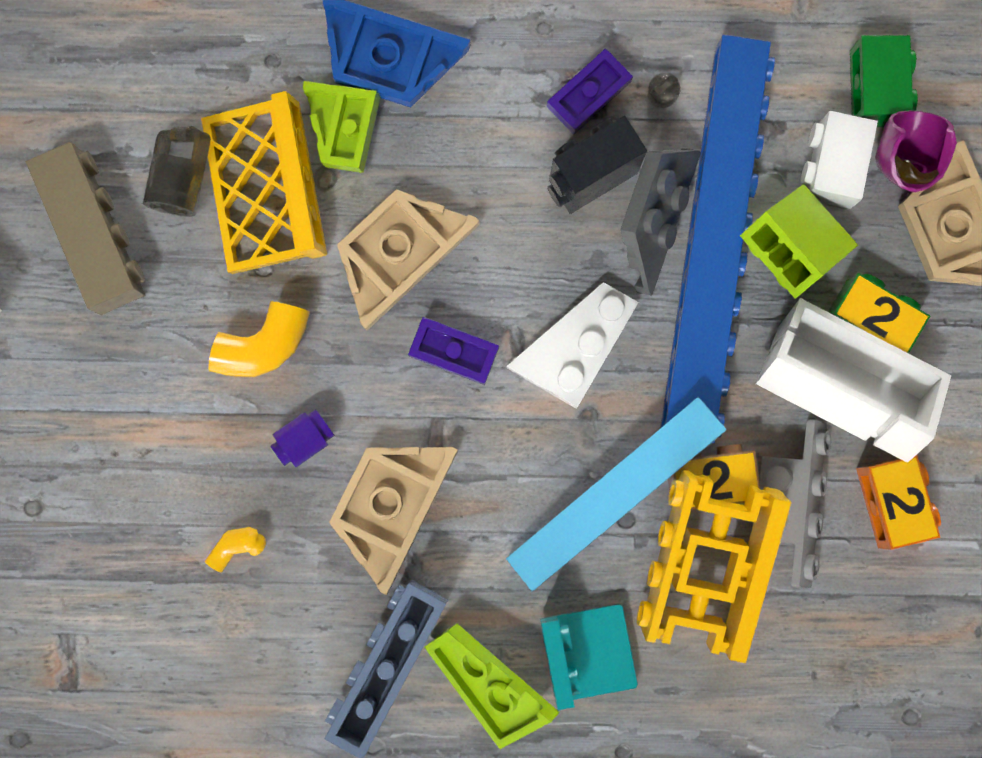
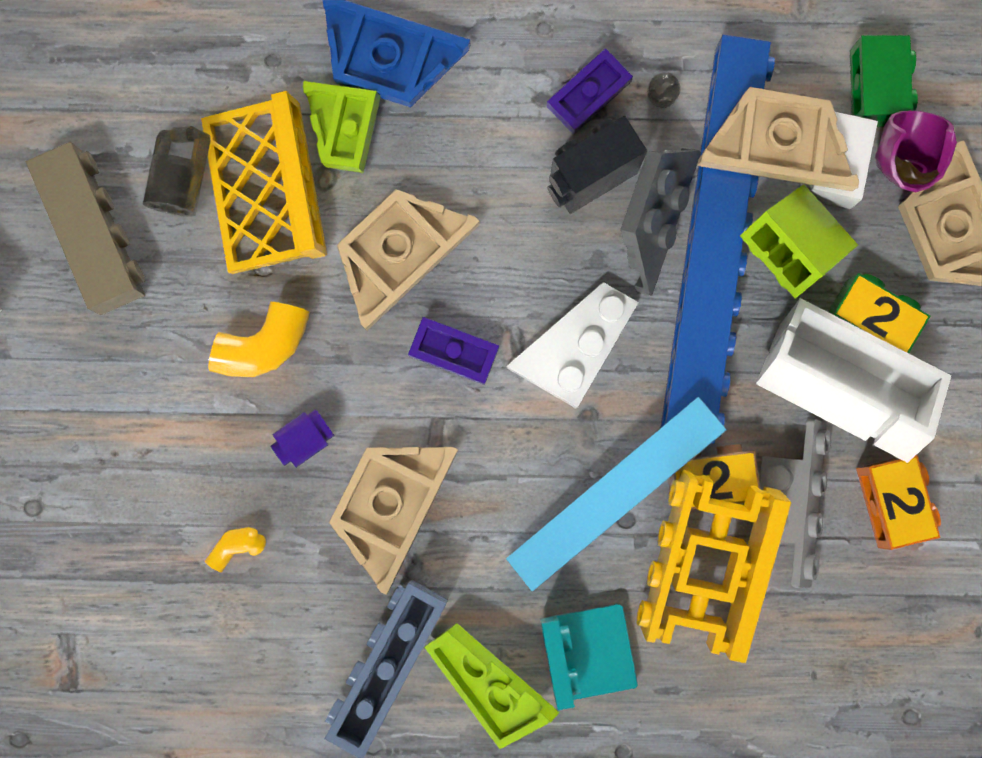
(782, 140): none -> tan wing

